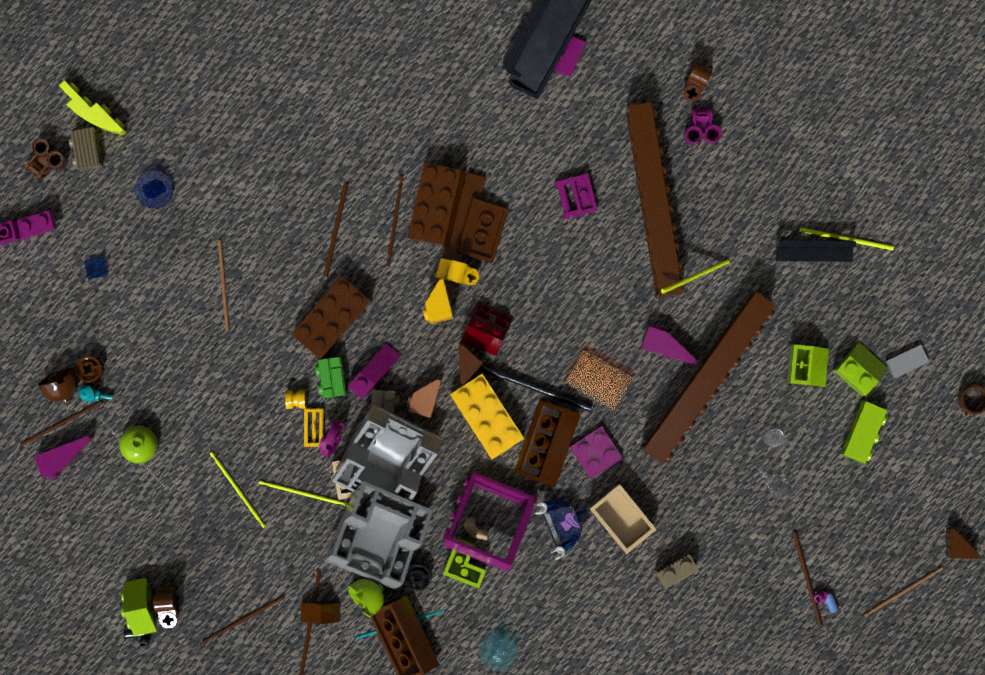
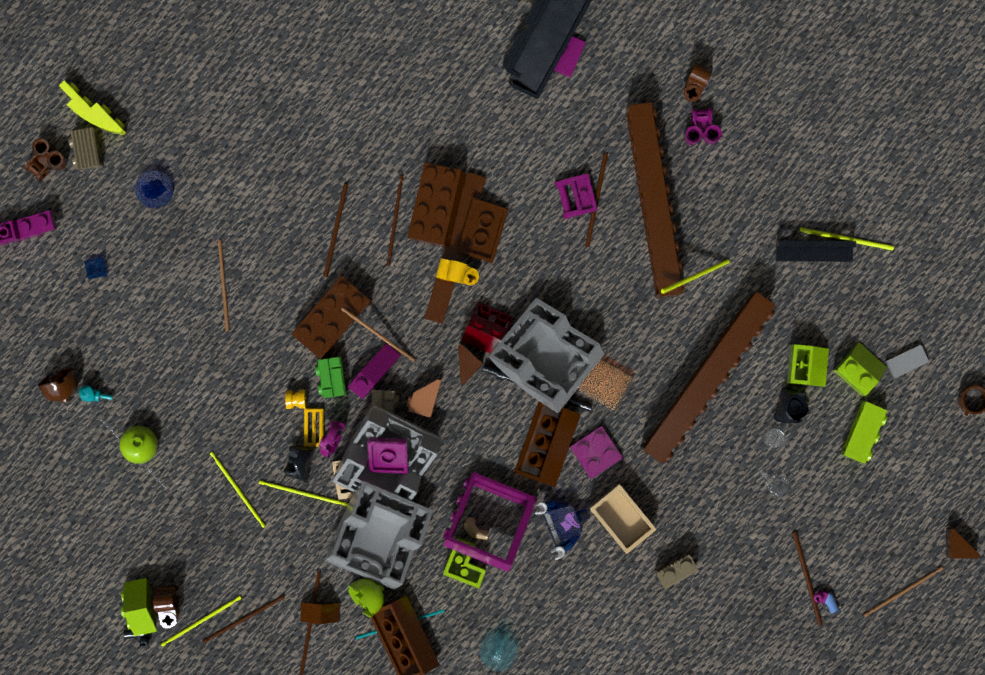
(59, 458): magenta slope -> none
(61, 423): reddish brown piece -> none
(89, 369): reddish brown wheel -> none
(200, 621): none -> neon yellow piece
(299, 462): none -> black hair
(378, 334): none -> medium nougat piece
(388, 455): none -> magenta plate
(418, 576): black wheel -> none
(438, 305): yellow slope -> none
(487, 416): yellow brick -> none
(546, 355): none -> light grey slope
(597, 195): none -> reddish brown axle
(664, 344): magenta slope -> none
(791, 406): none -> black hair

